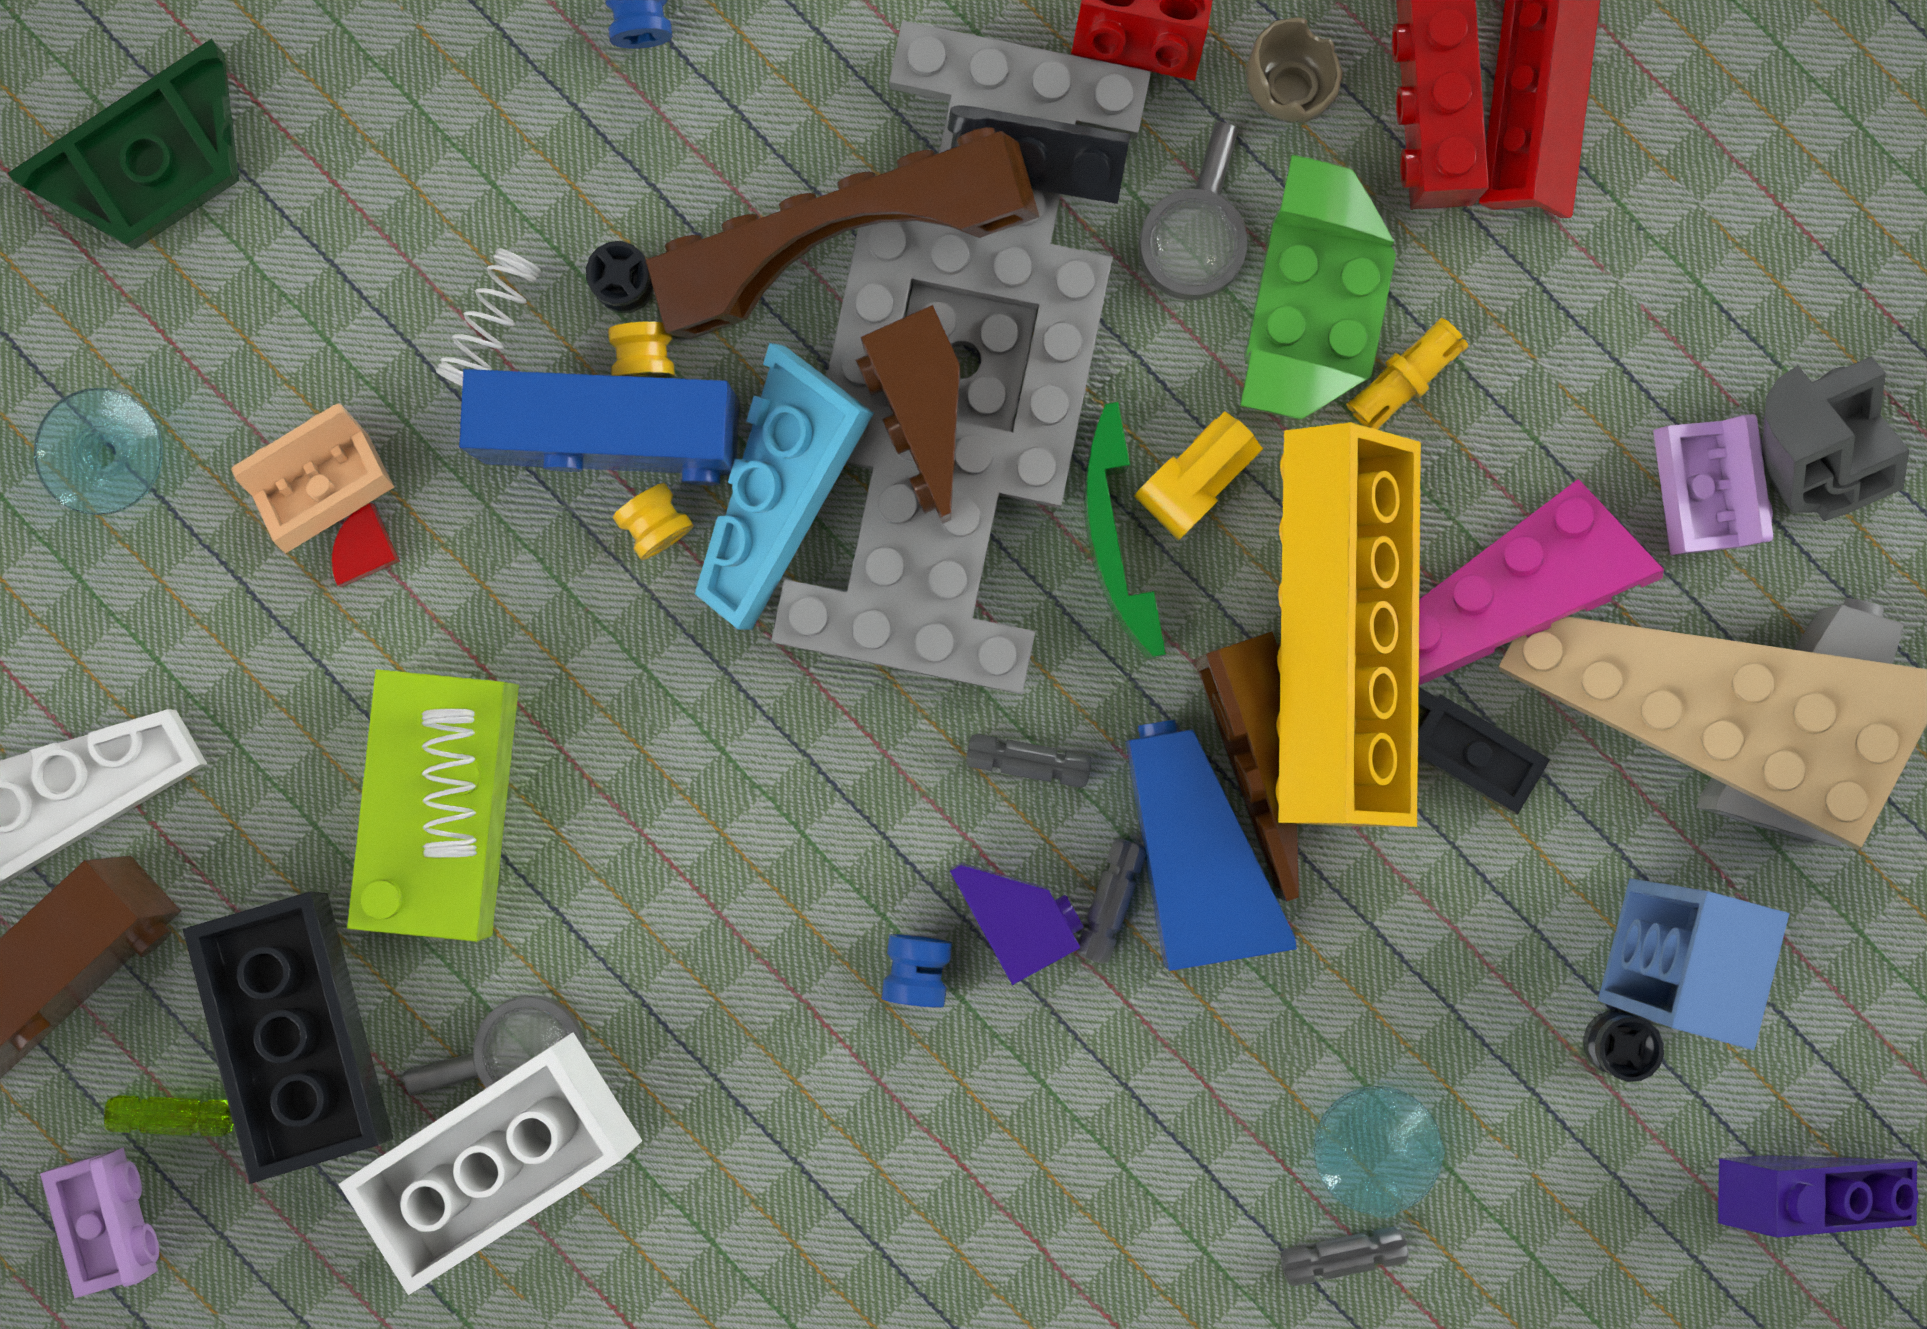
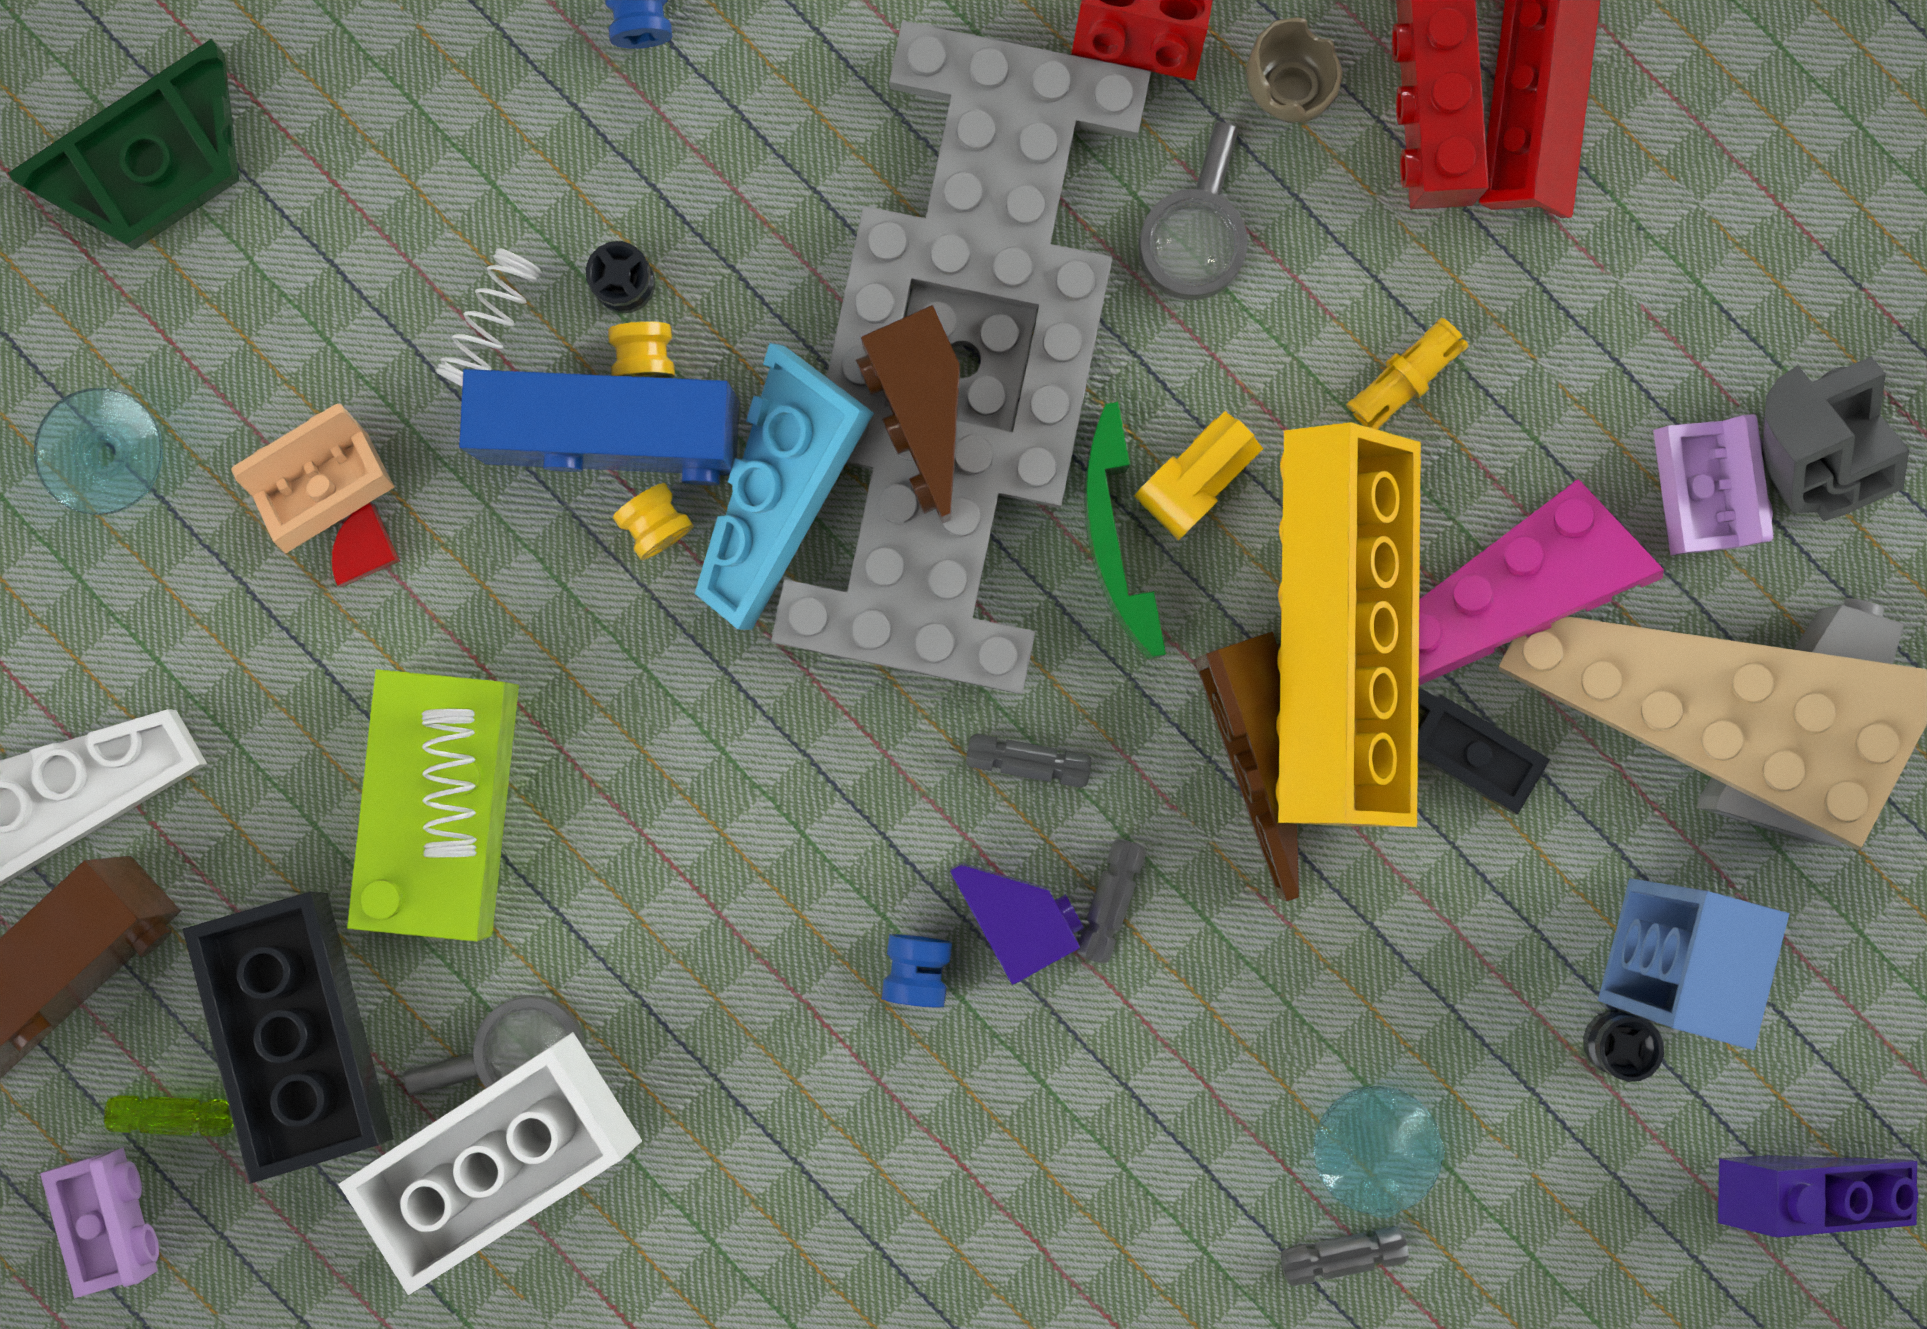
(722, 277): reddish brown arch -> none
(1055, 153): black plate -> none
(1199, 864): blue slope -> none
(1318, 293): bright green piece -> none

